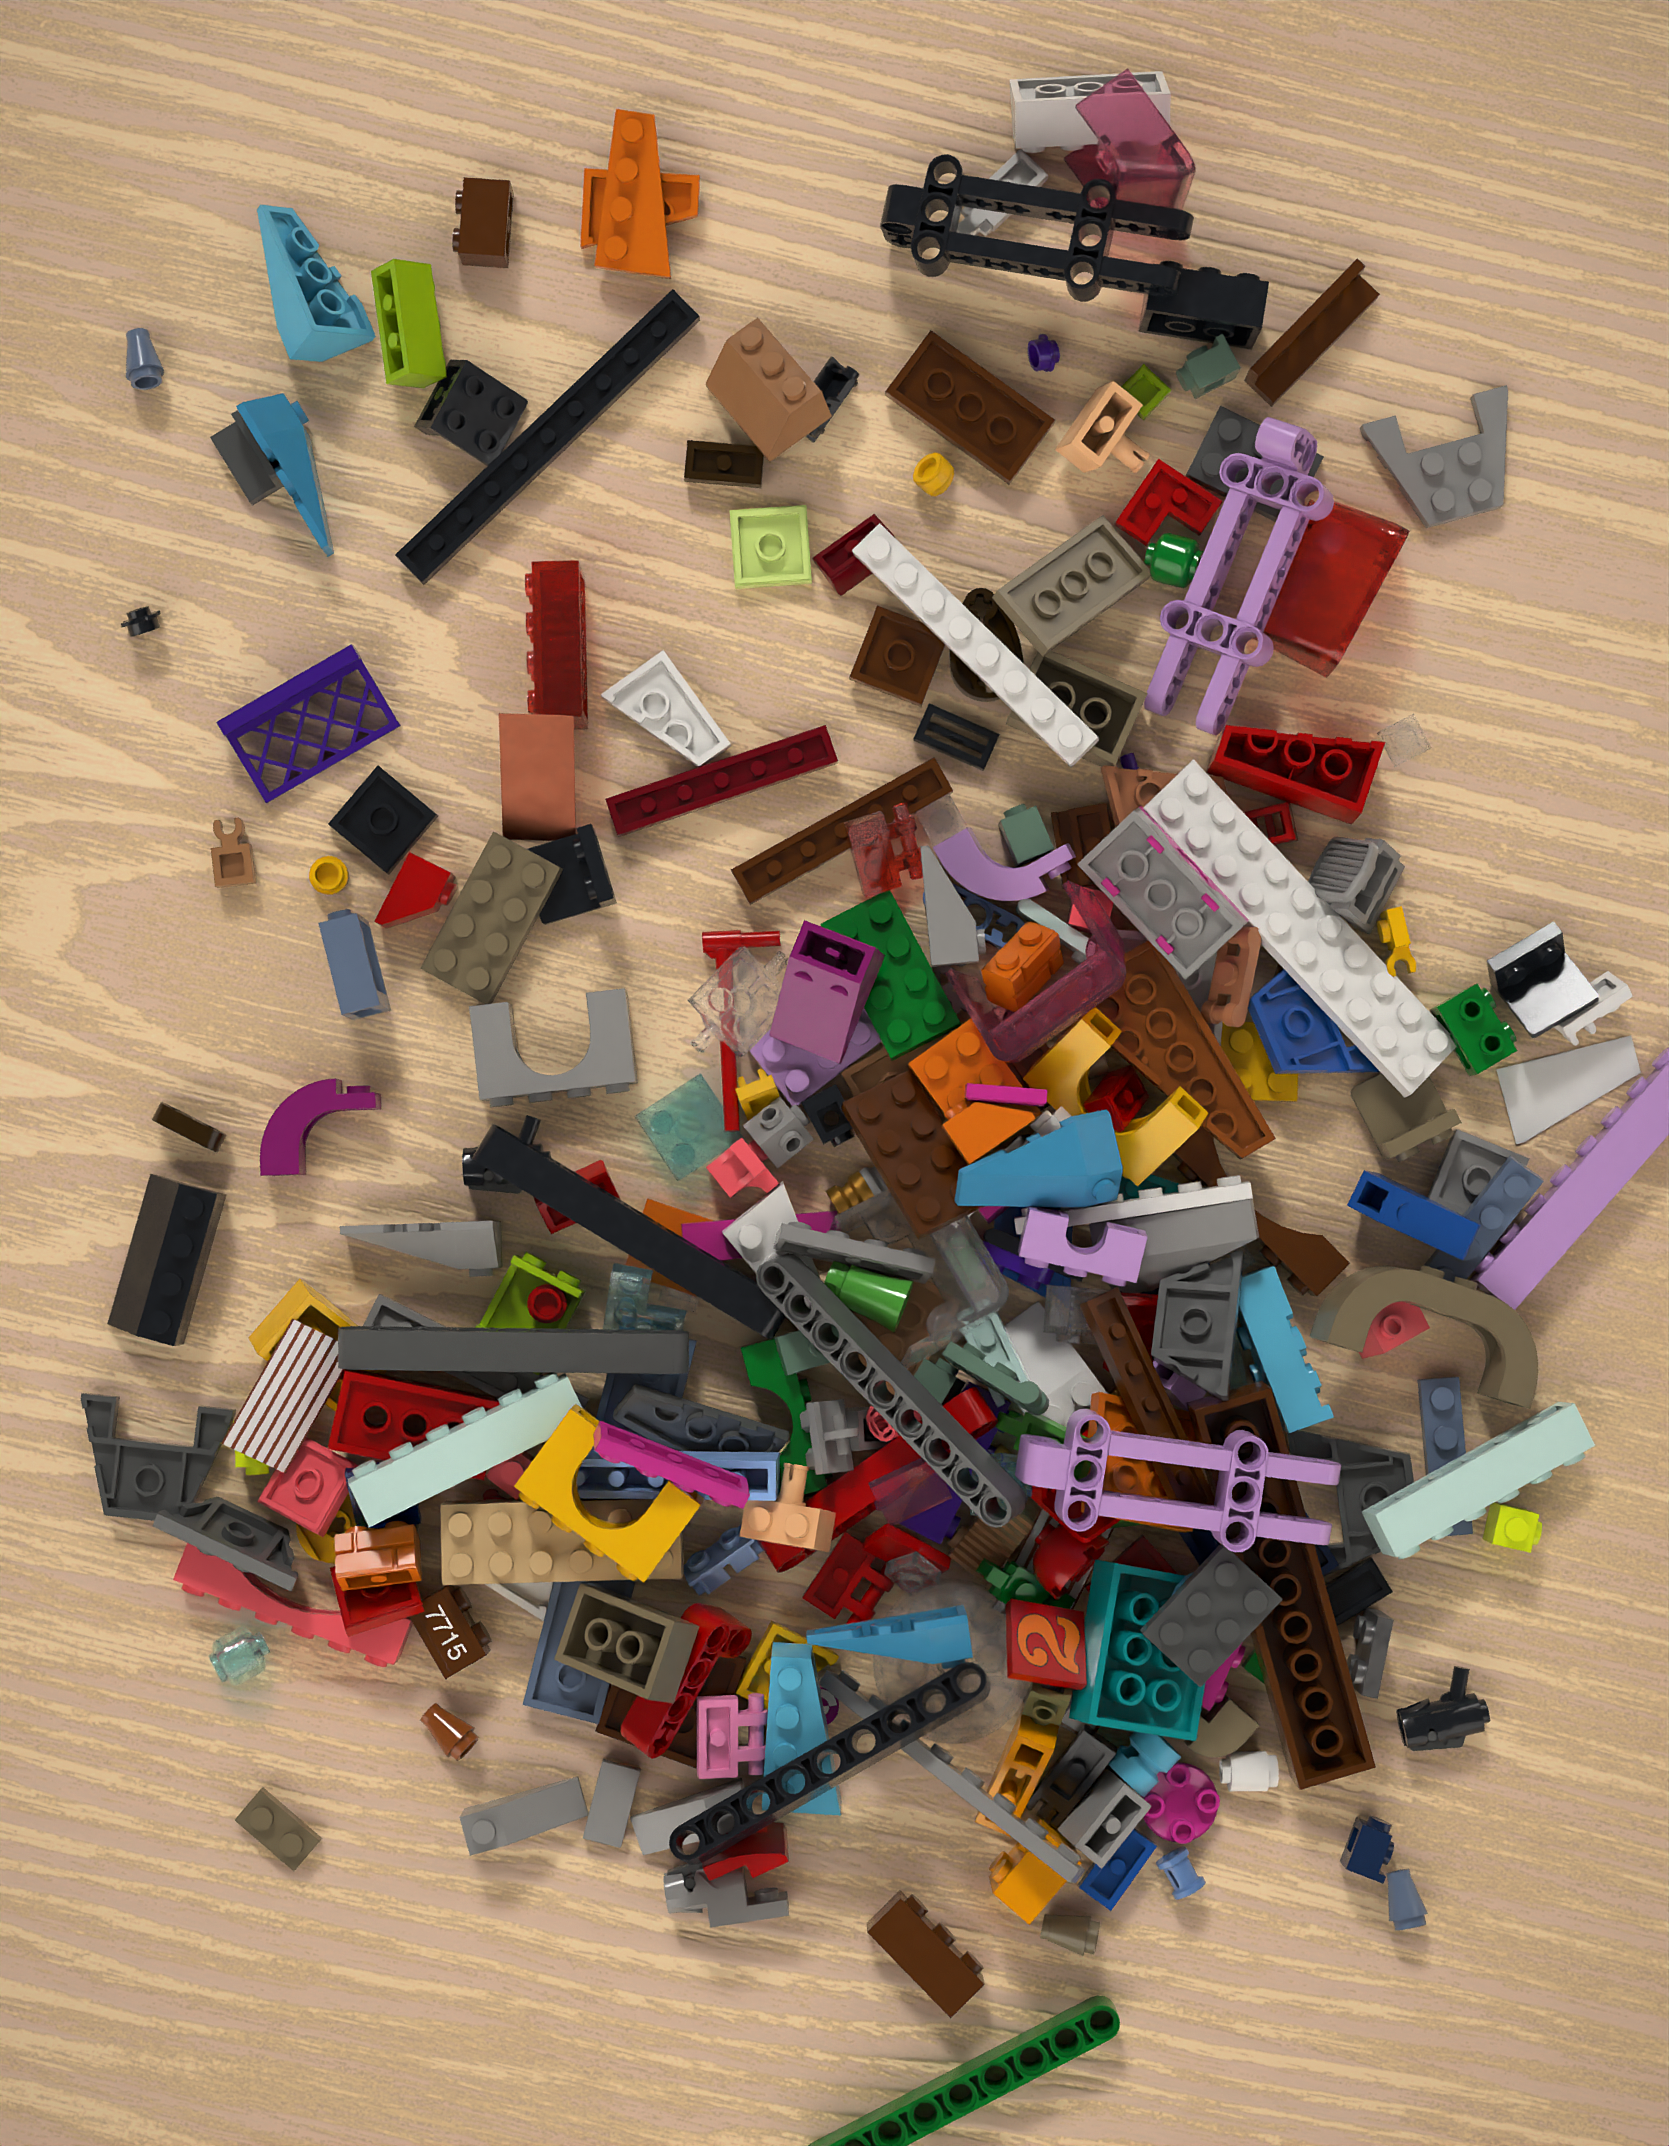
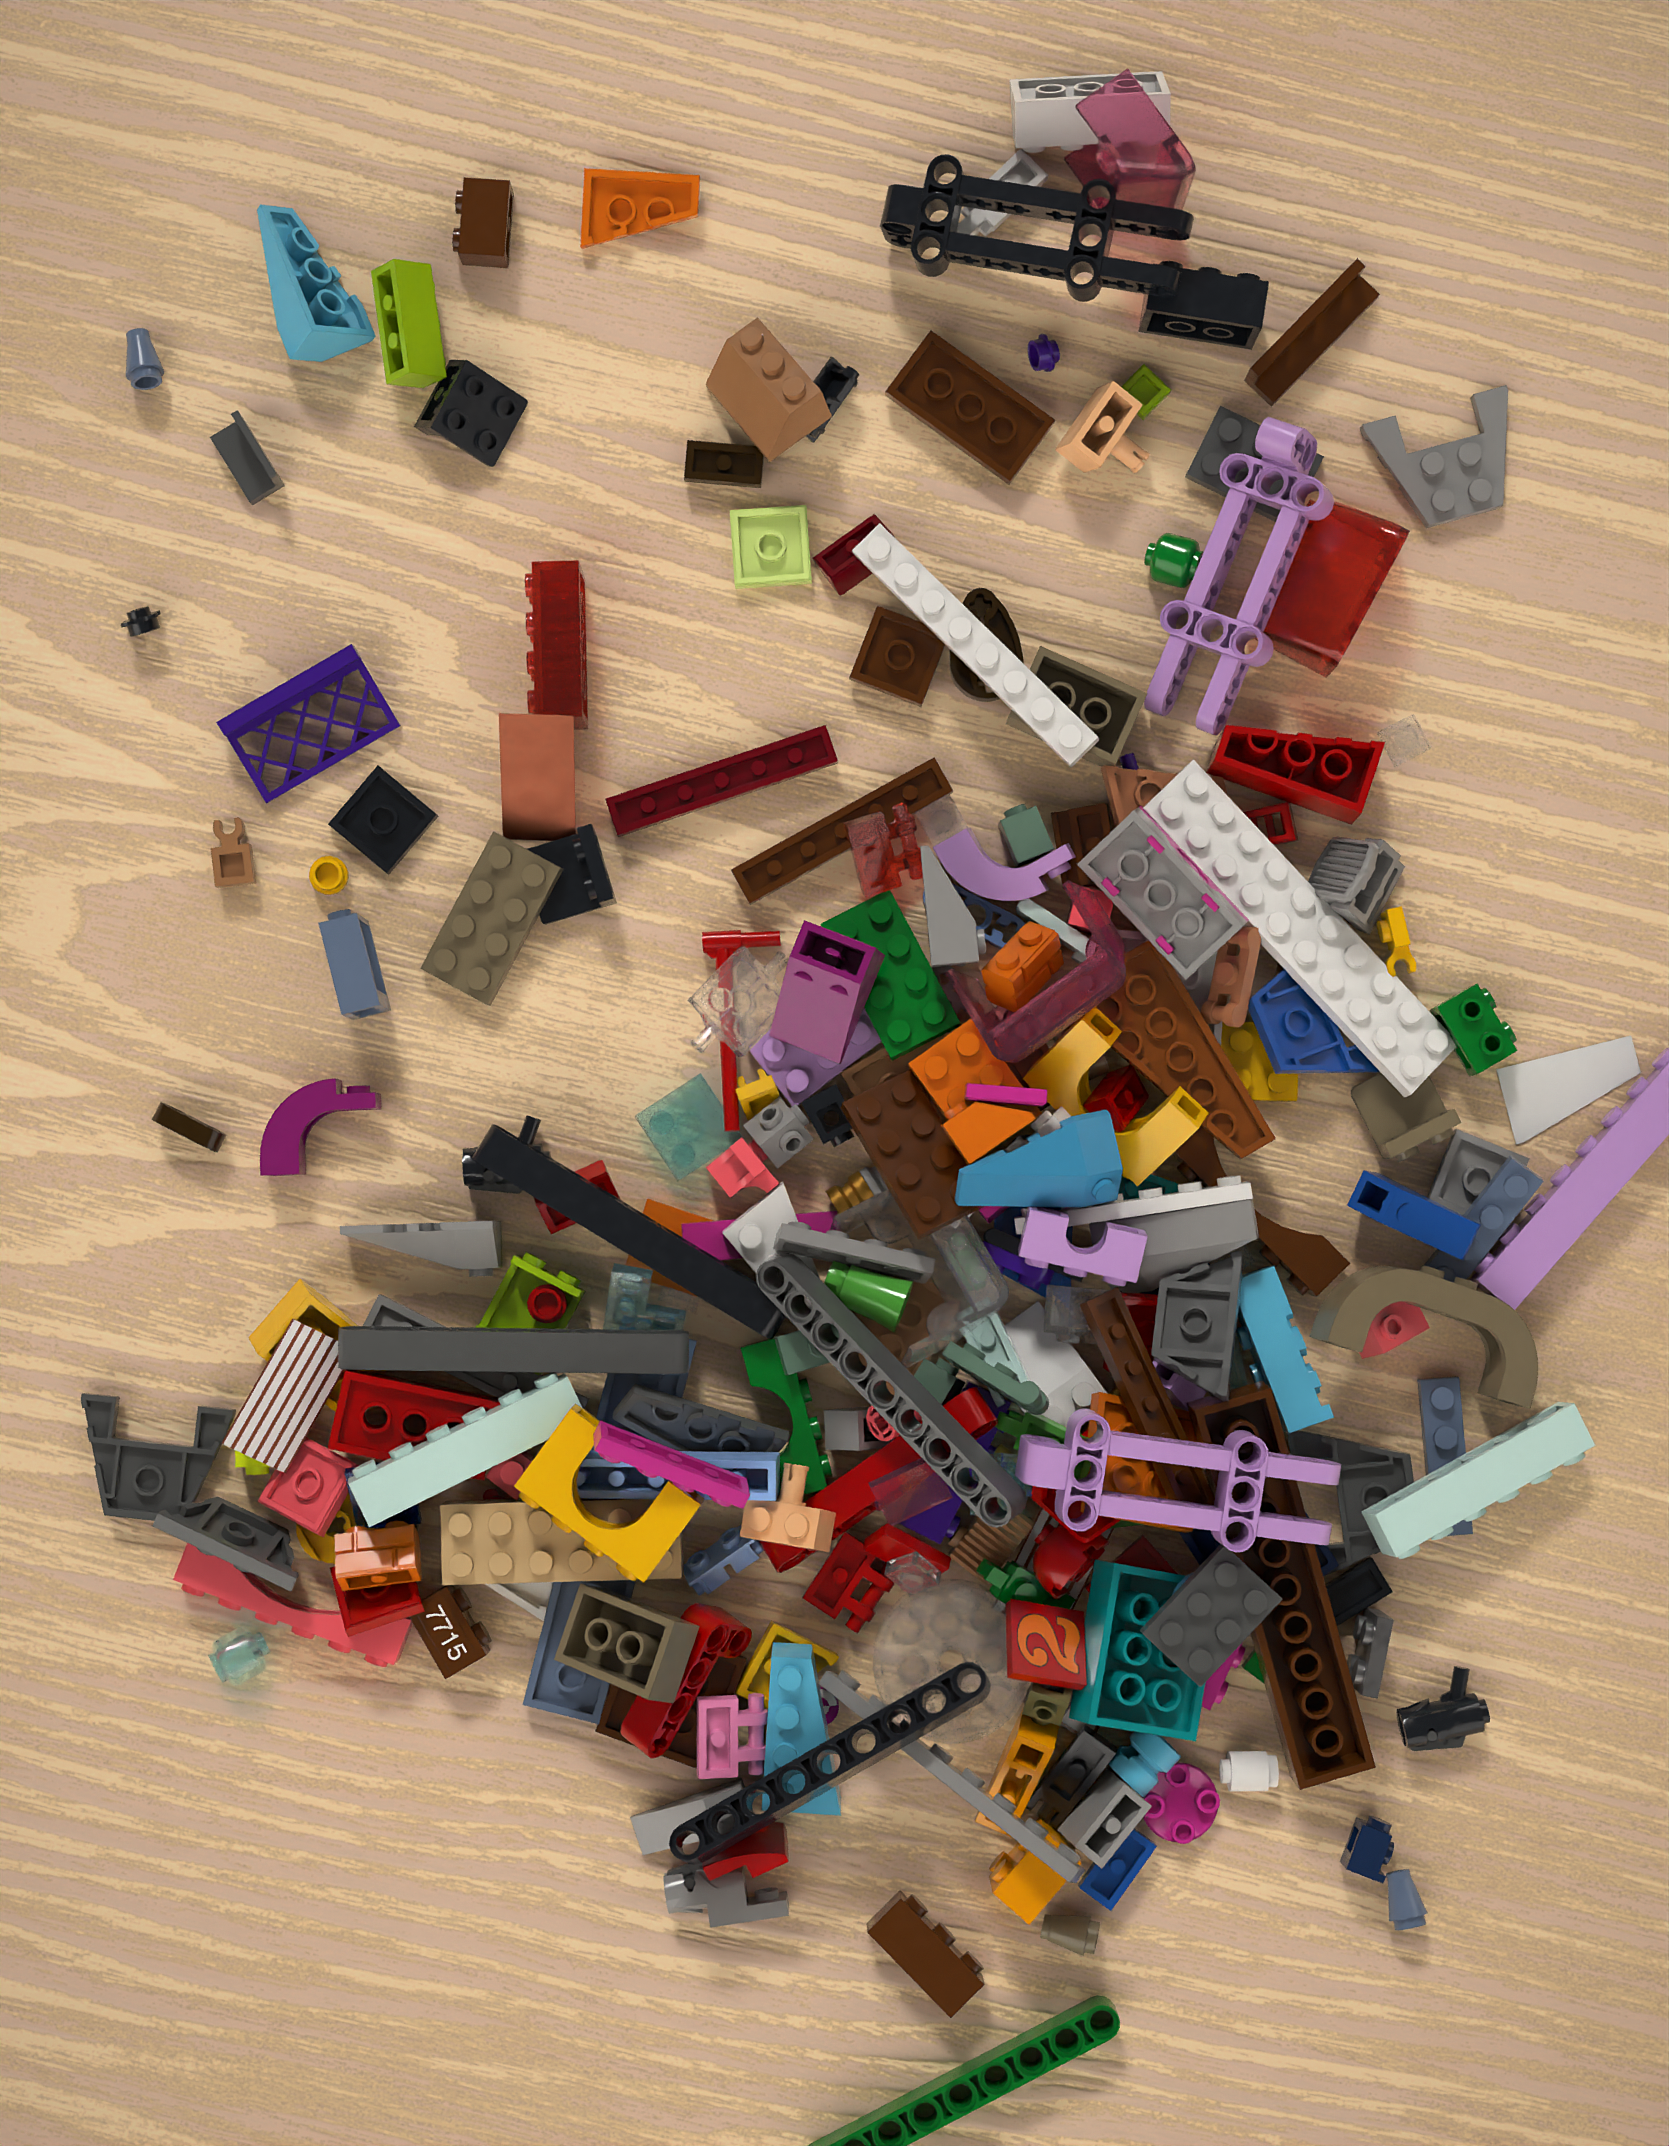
(166, 1260): black slope -> none
(278, 1829): dark tan plate -> none
(288, 447): dark azure wedge -> none
(416, 892): red slope -> none
(449, 1731): dark orange cone -> none
(506, 1076): light grey arch -> none
(522, 1815): light grey slope -> none
(548, 437): black plate -> none
(611, 1803): light grey tile -> none
(633, 214): orange wing -> none
(668, 709): white wing -> none
(829, 1437): light grey hips -> none
(920, 1636): dark azure wedge -> none
(933, 474): yellow tile -> none
(946, 749): black tile -> none
(1072, 585): dark tan plate -> none
(1164, 494): red plate -> none
(1180, 1873): medium blue bush -> none
(1208, 368): sand green brick -> none
(1222, 1730): dark tan brick -> none
(1512, 1527): neon yellow brick -> none
(1540, 981): bracket -> none
(1611, 994): white plate -> none

